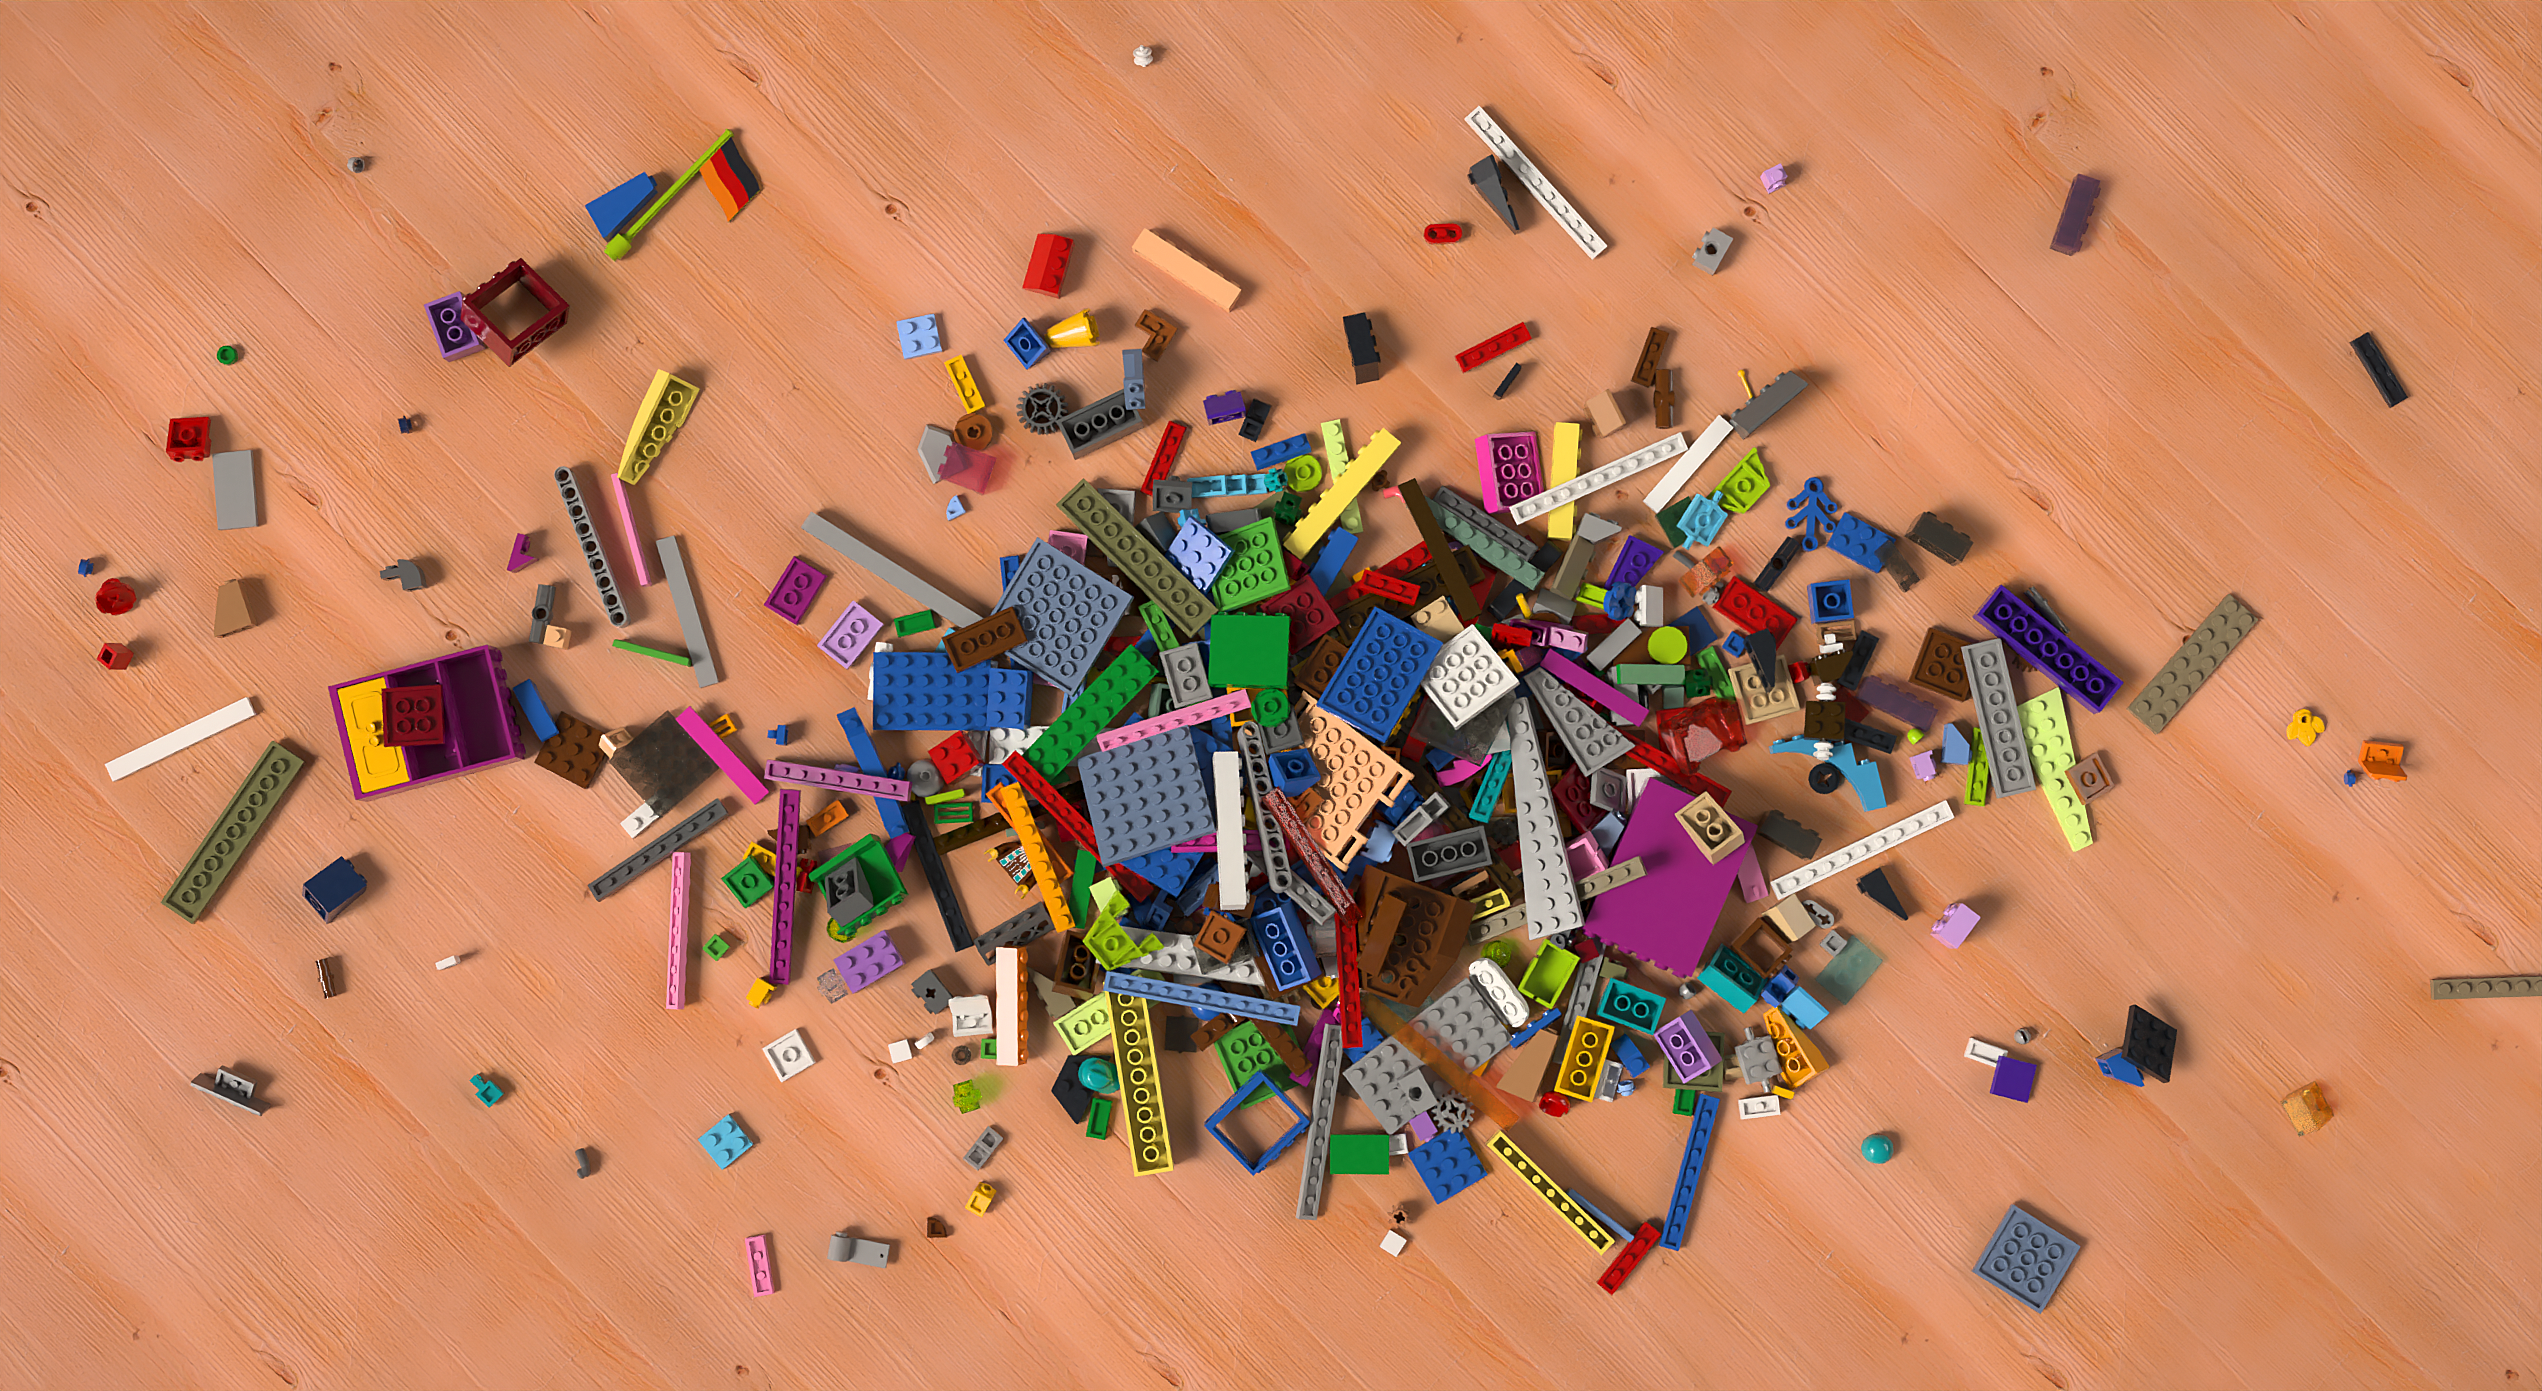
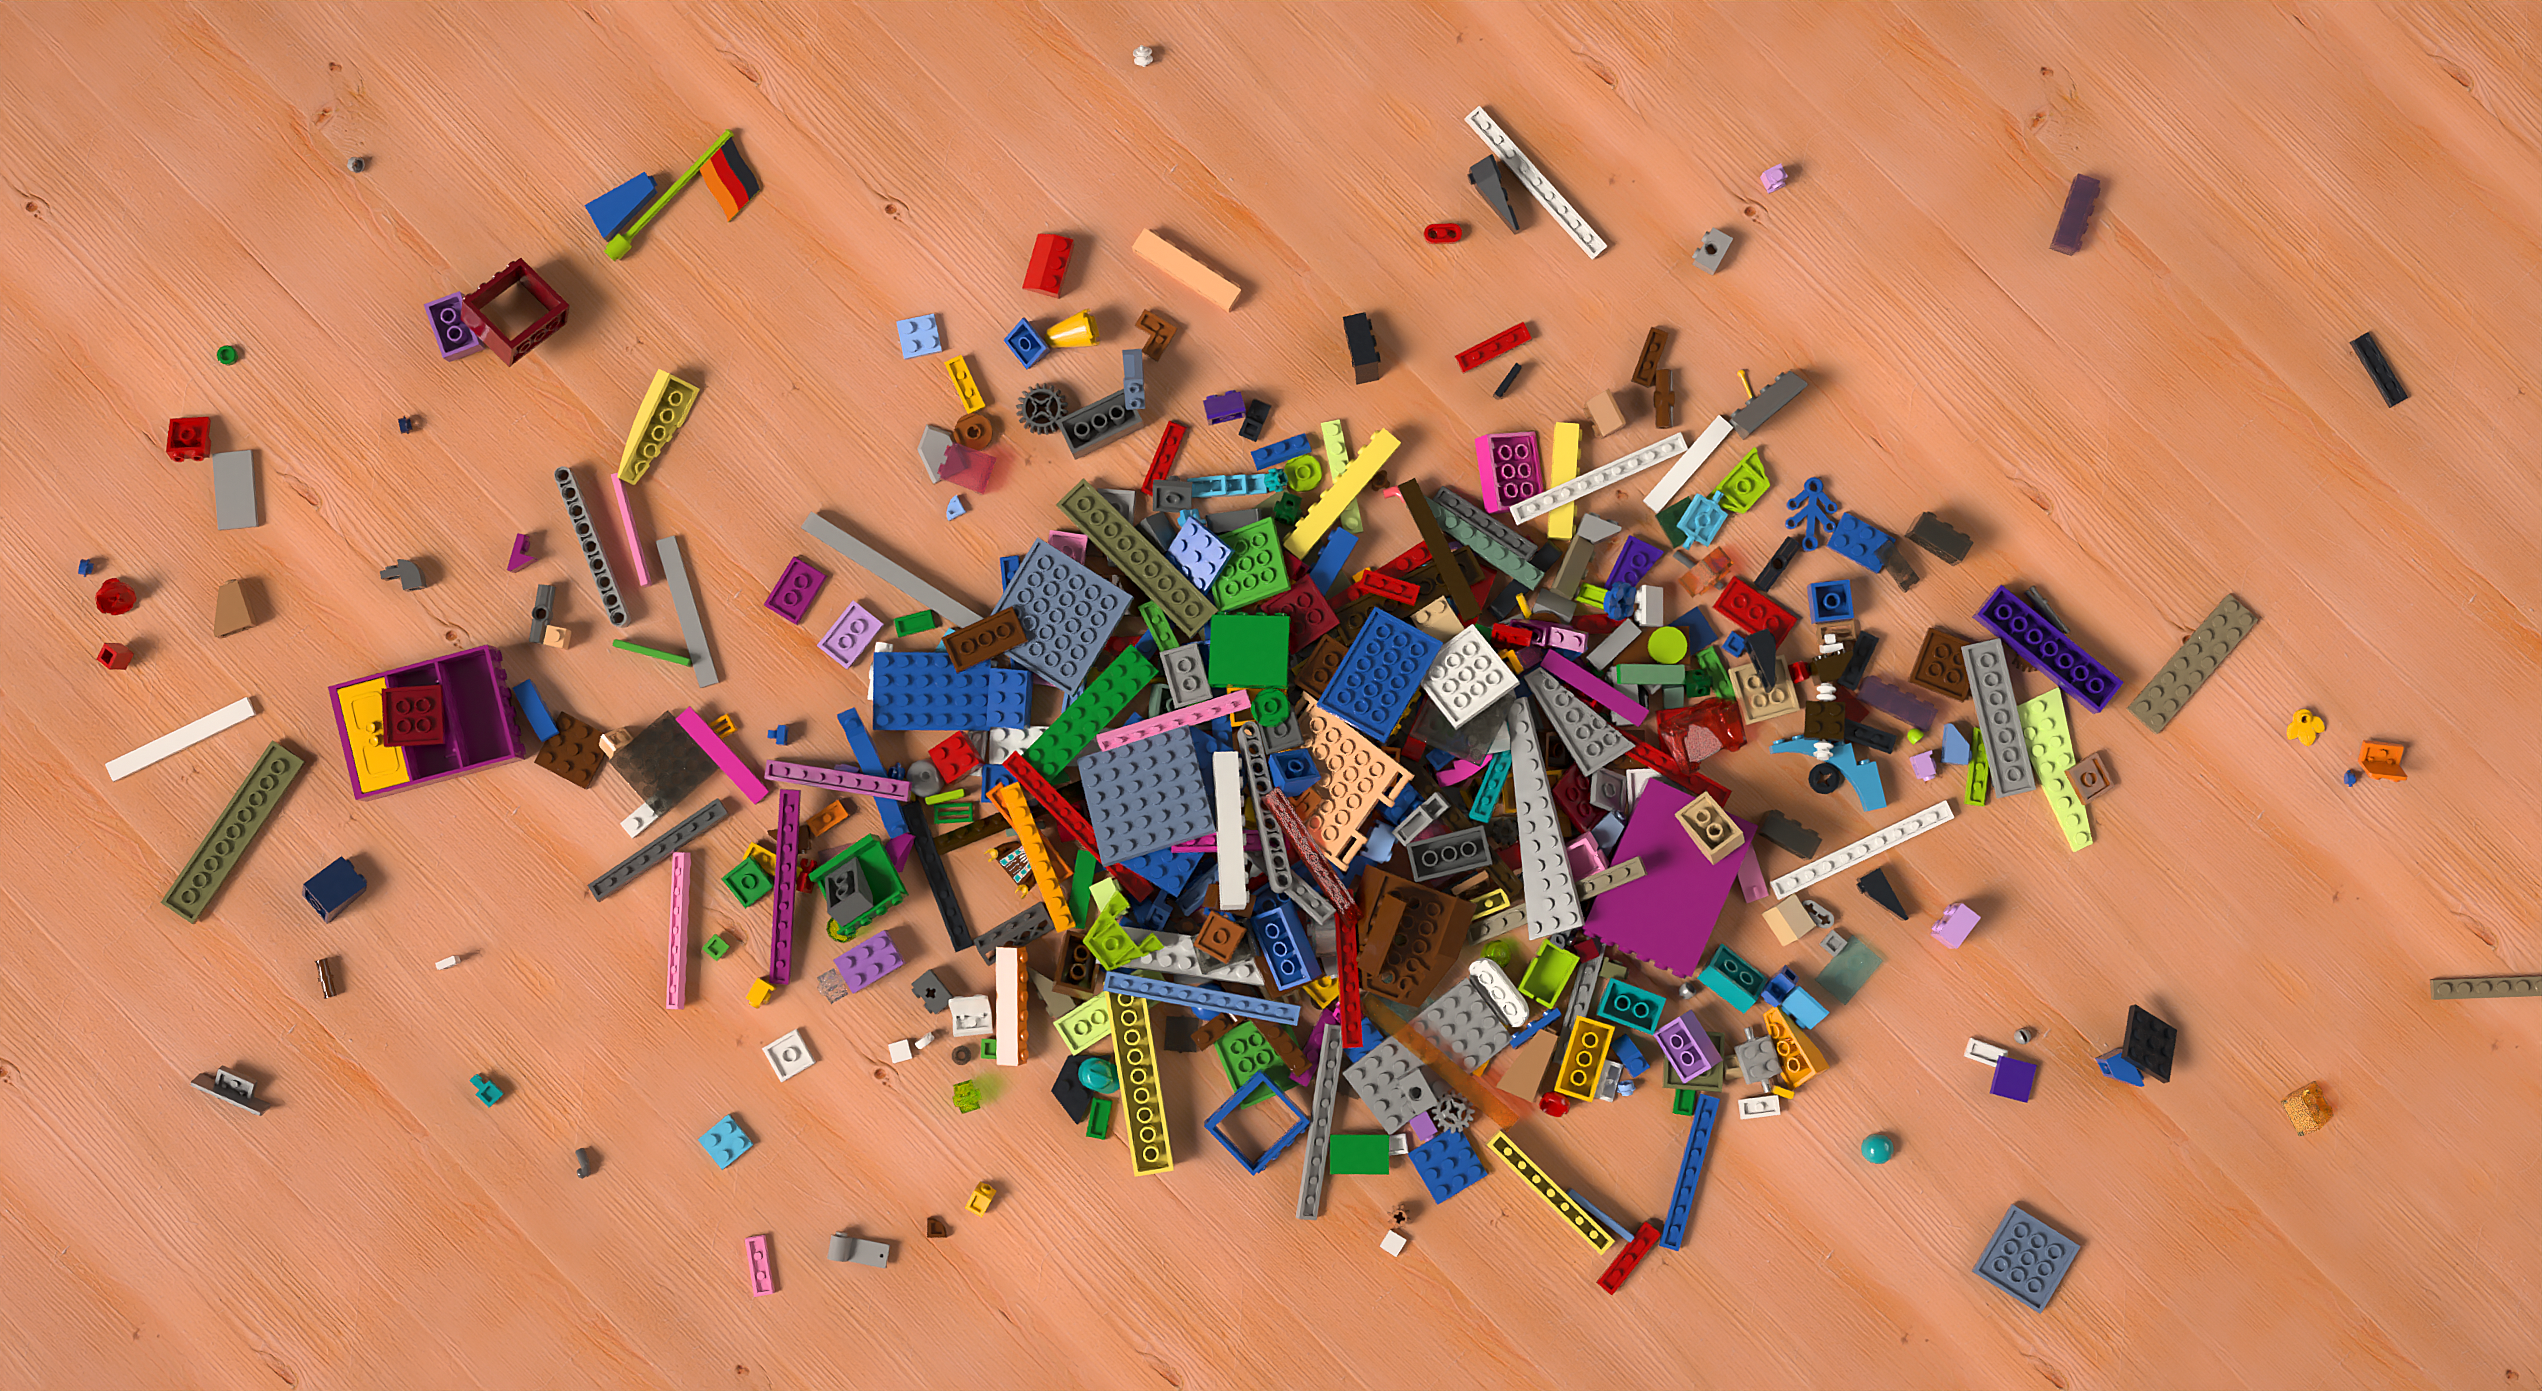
(982, 1148): light grey slope -> none
(1711, 596): light grey plate -> none
(1772, 970): reddish brown window -> none

